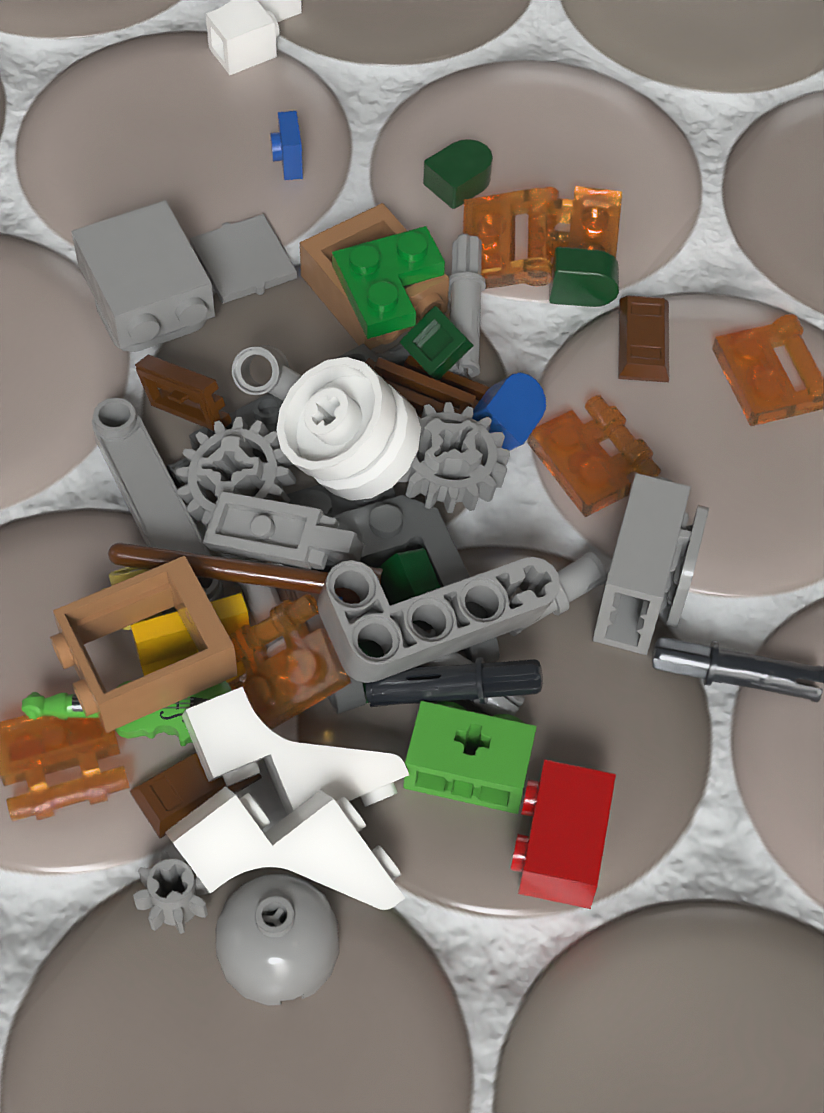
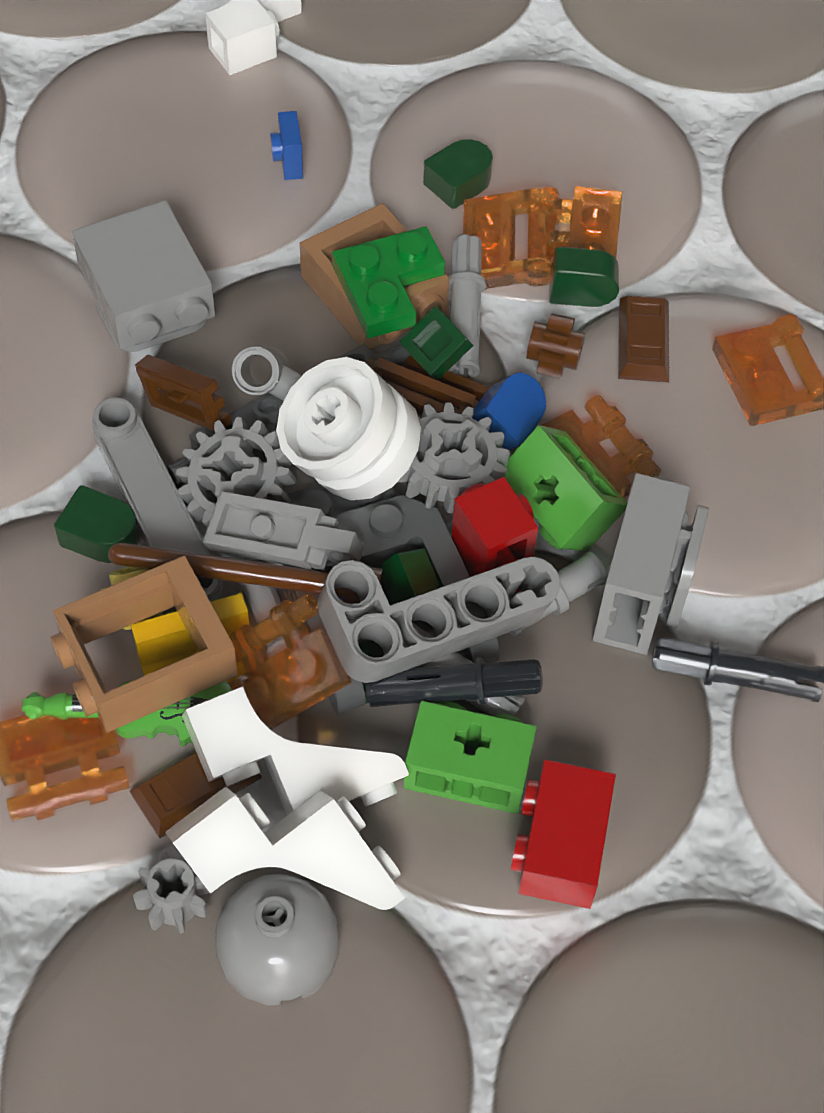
(95, 523): none -> dark green piece
(243, 258): light grey piece -> none
(492, 527): none -> red brick
(555, 345): none -> reddish brown gear
(563, 489): none -> bright green brick

